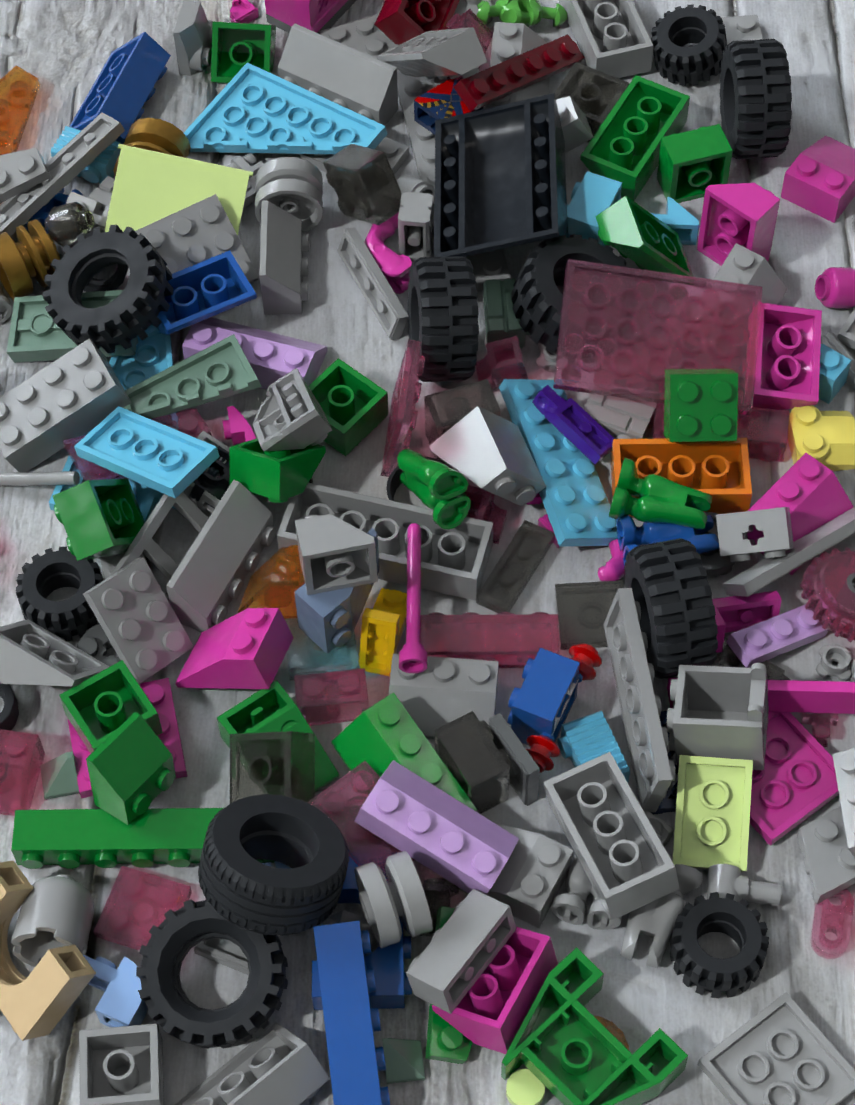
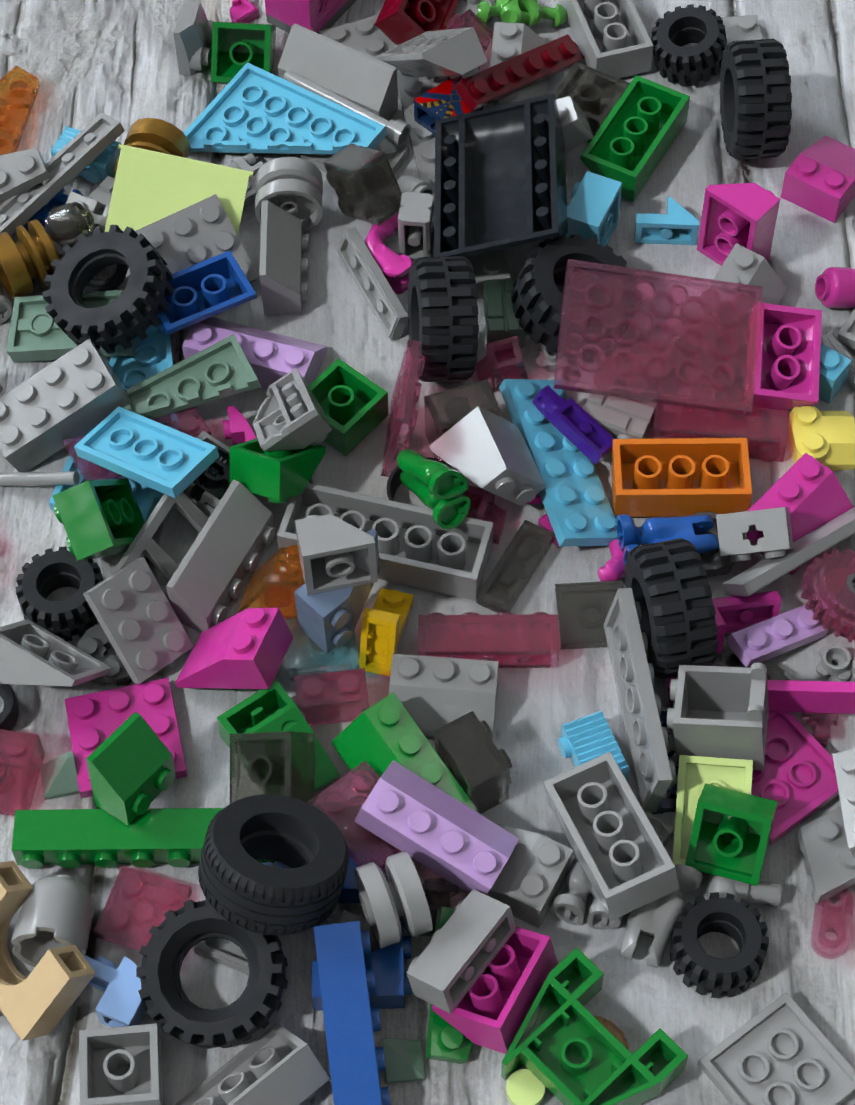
(105, 703): green brick -> none
(124, 84): blue slope -> none
(397, 130): none -> light grey piece
(413, 655): dark pink piece -> none
(524, 769): dark grey tile -> none
(547, 698): blue brick -> none
(642, 238): green slope -> none
(658, 499): green piece -> none
(693, 162): green brick -> none
(700, 405): green brick -> none
(731, 834): none -> green slope

